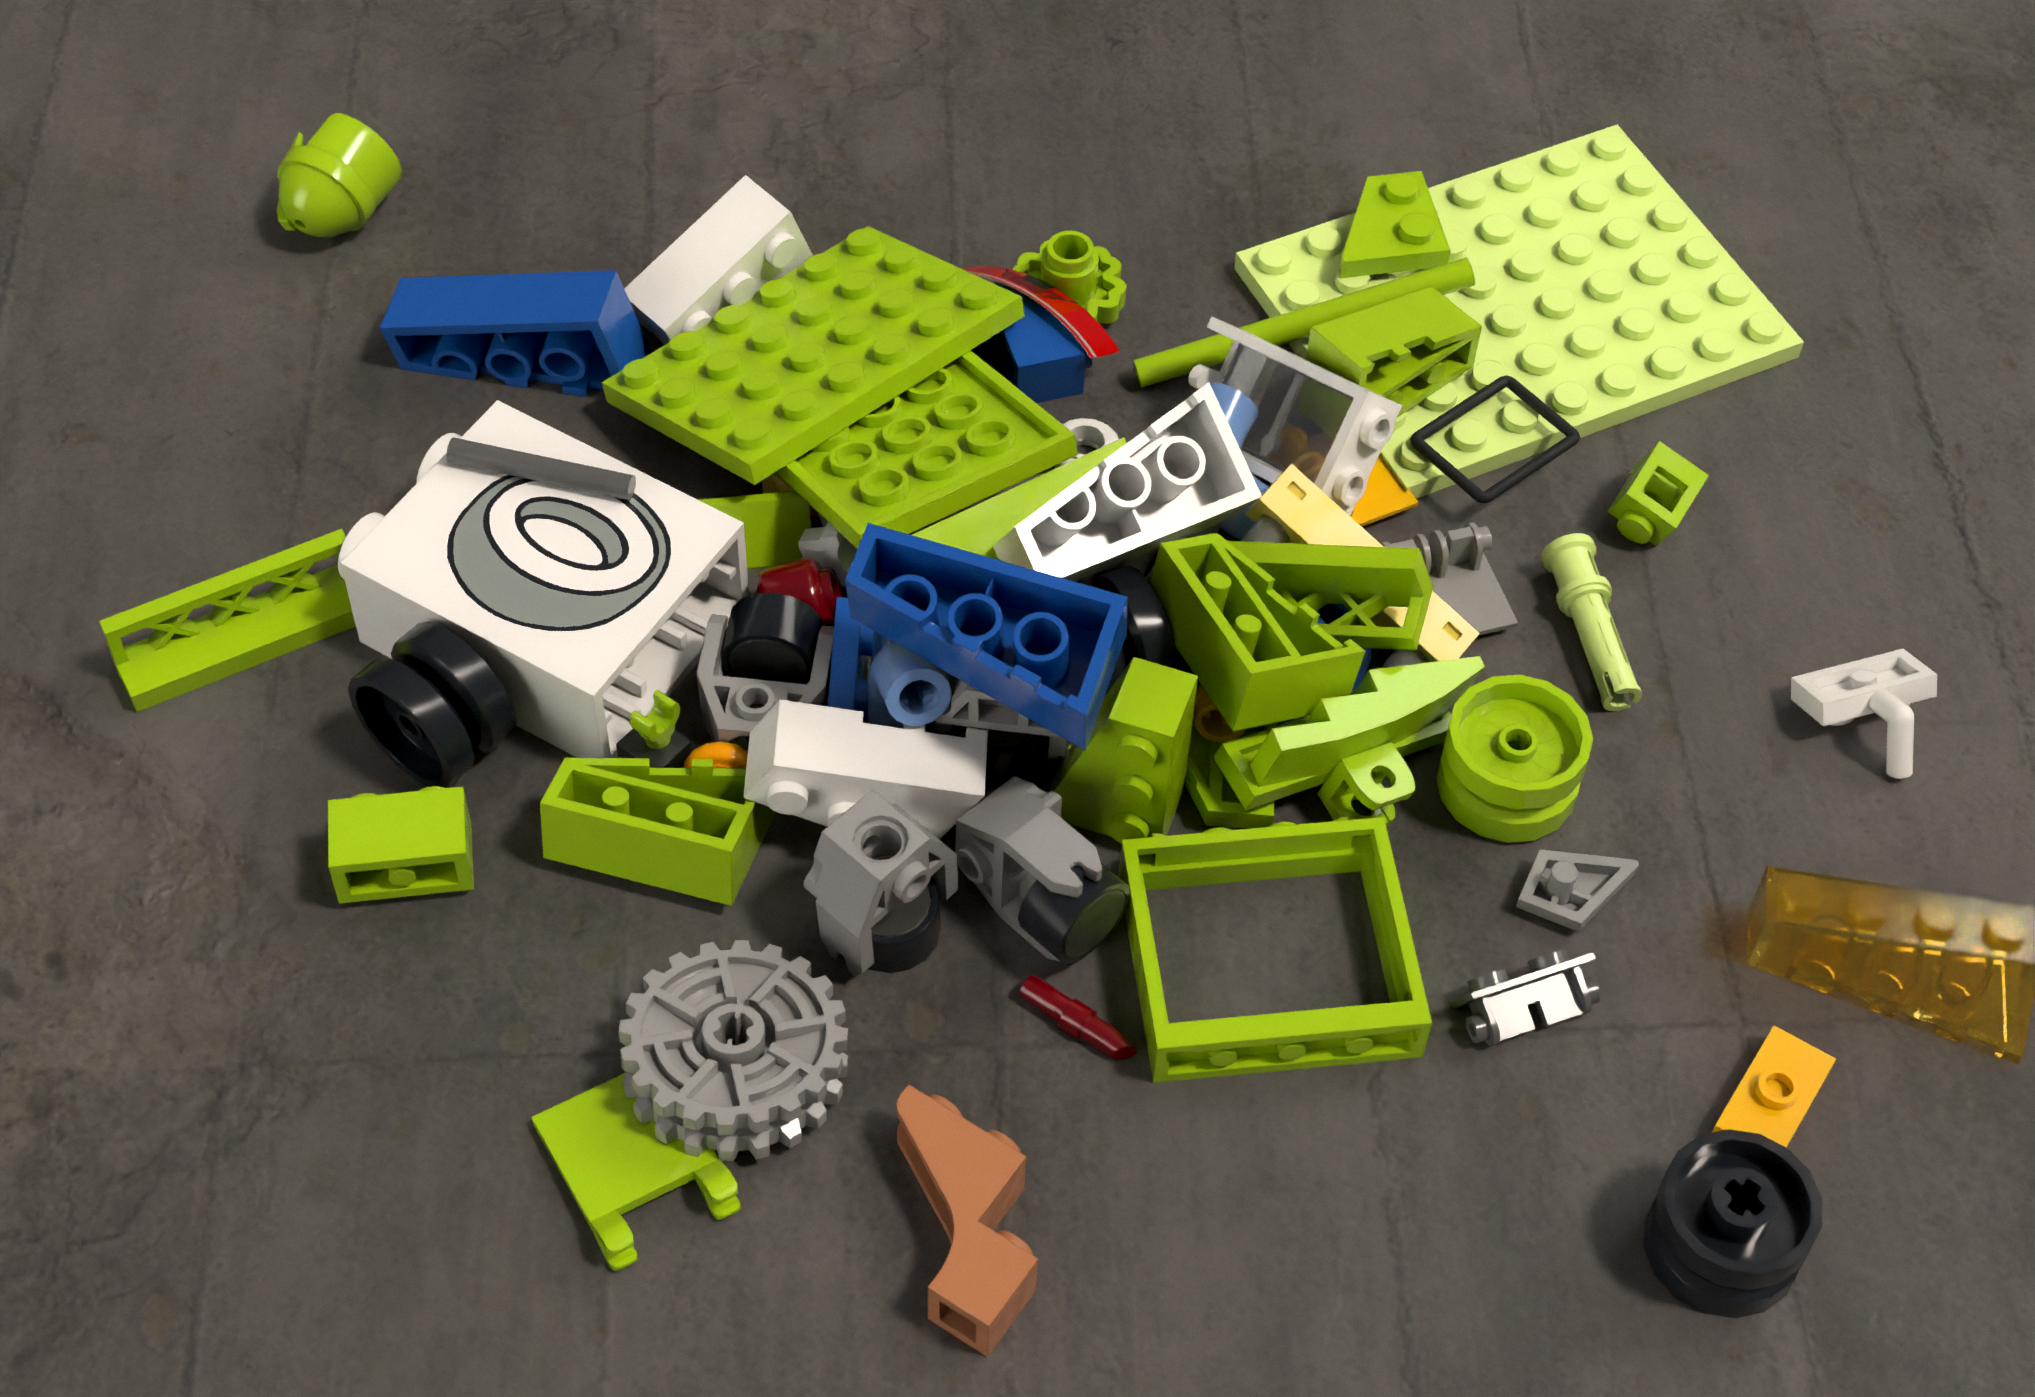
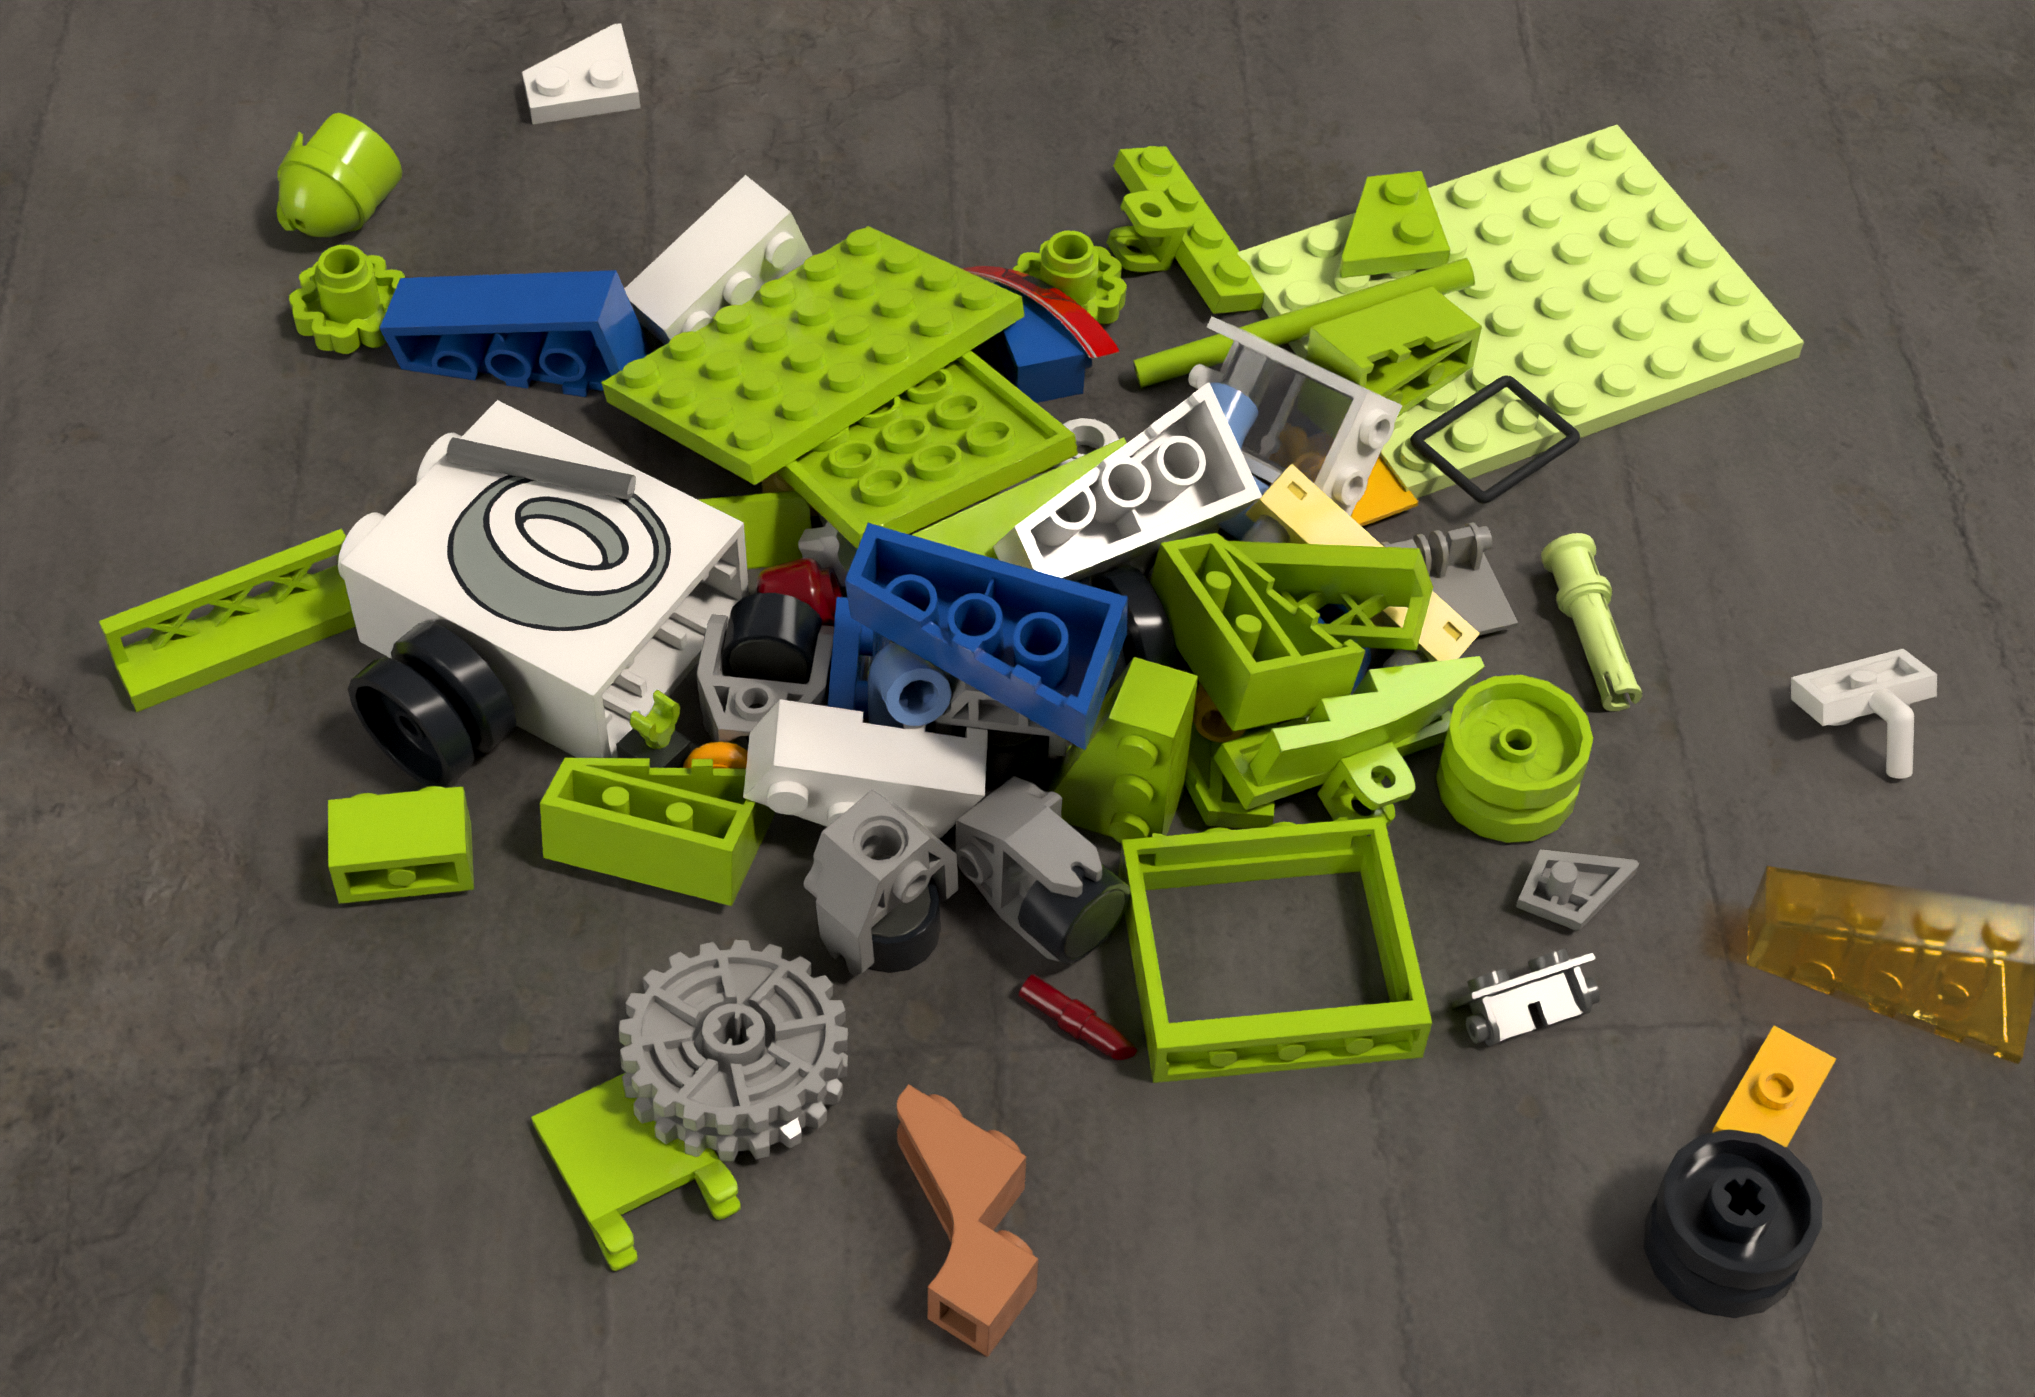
(344, 299): none -> lime plant
(583, 80): none -> white wing
(1179, 226): none -> lime plate
(1656, 495): lime brick -> none

